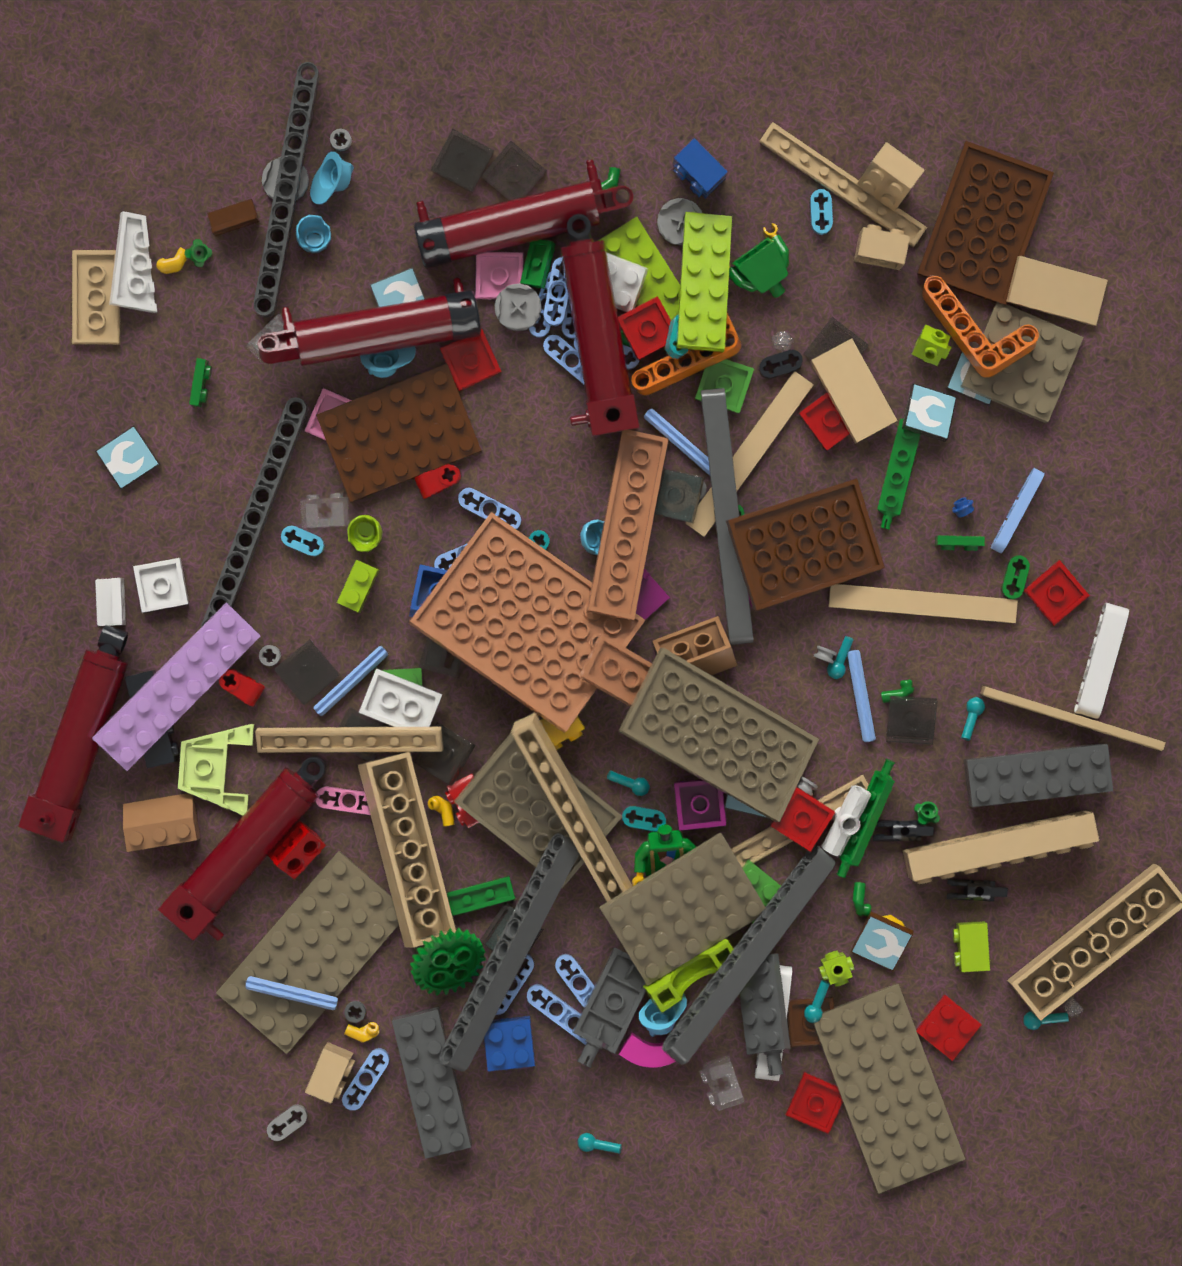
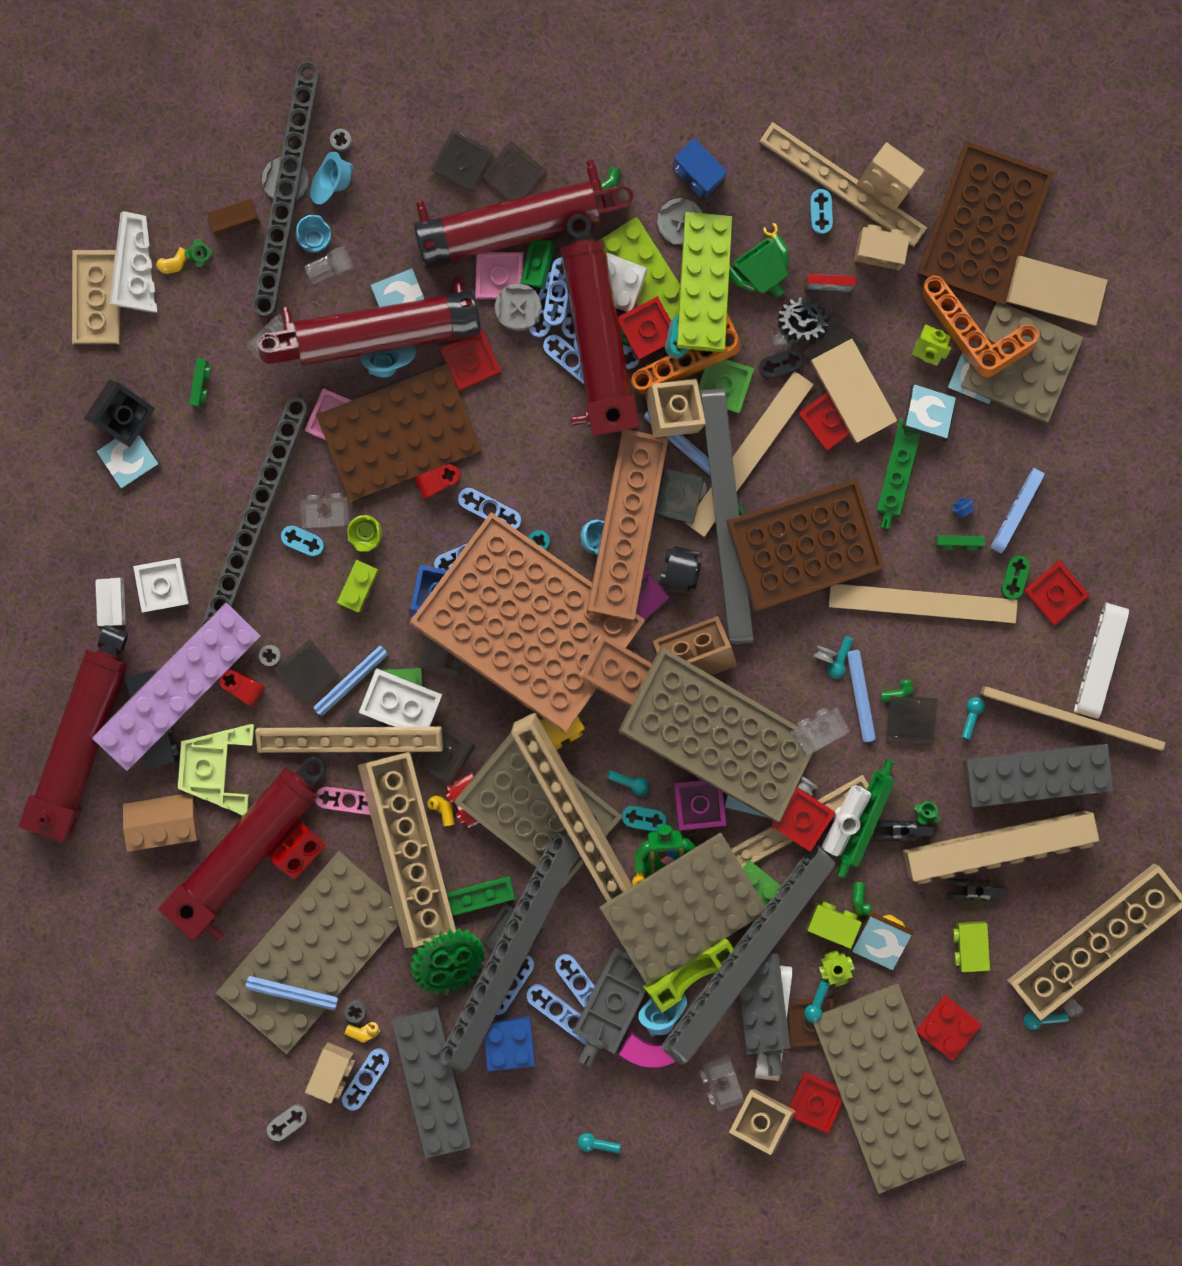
(119, 413): none -> black slope
(333, 264): none -> clear piece
(675, 408): none -> tan brick
(681, 571): none -> black brick
(762, 1121): none -> tan brick
(803, 321): none -> black gear
(830, 282): none -> red tile
(830, 726): none -> clear brick
(833, 924): none -> lime brick

